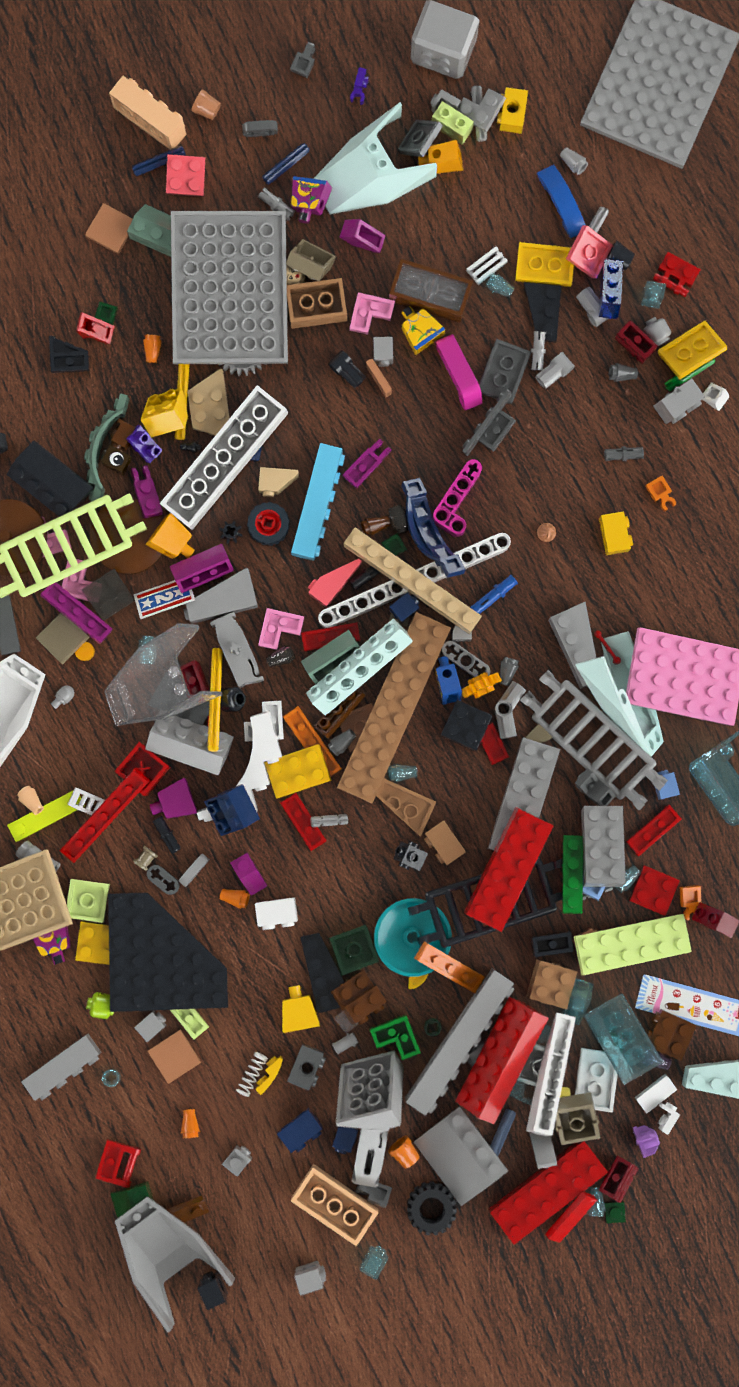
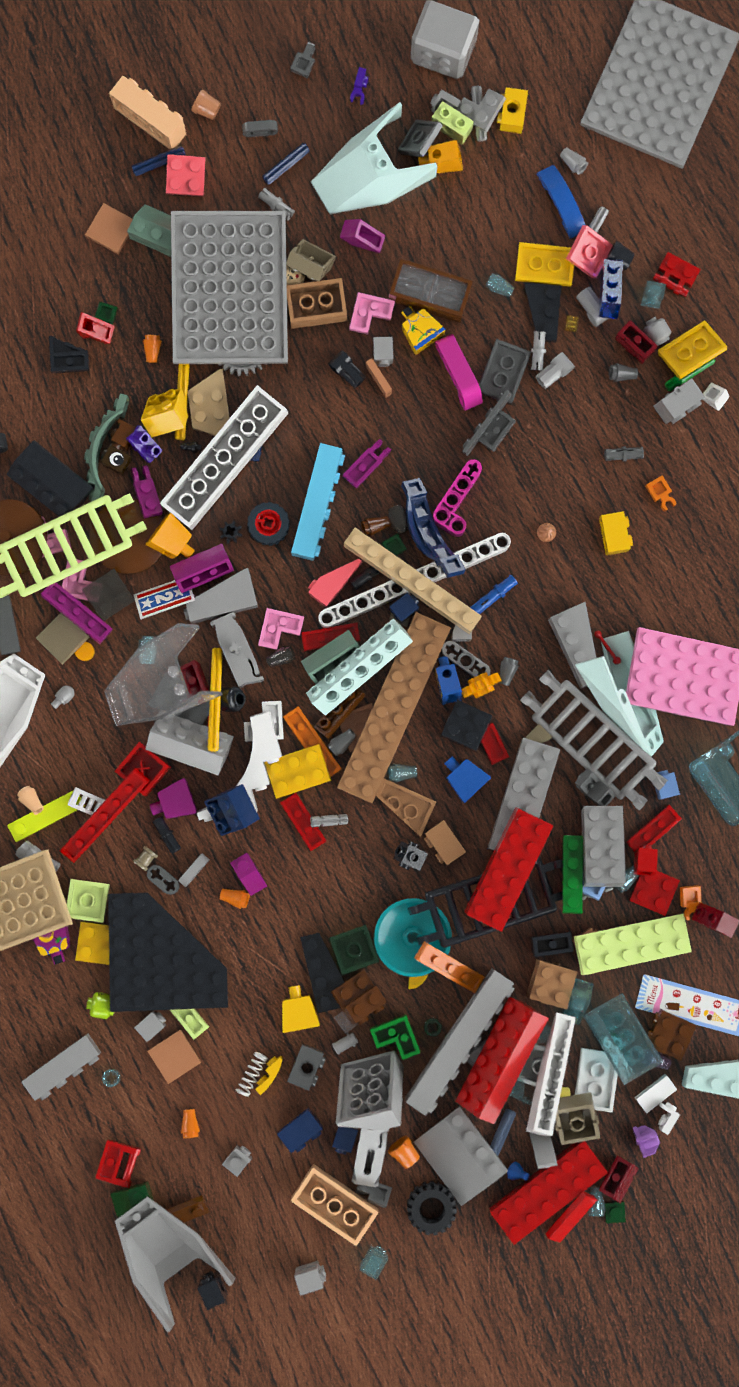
(274, 480): tan slope -> none
(276, 912): white brick -> none
(309, 197): torso -> none
(465, 778): none -> blue torso
(499, 255): white tile -> none
(510, 699): light grey piece -> none
(515, 1172): none -> blue rock
(571, 323): none -> clear yellow piece
(645, 861): none -> red brick

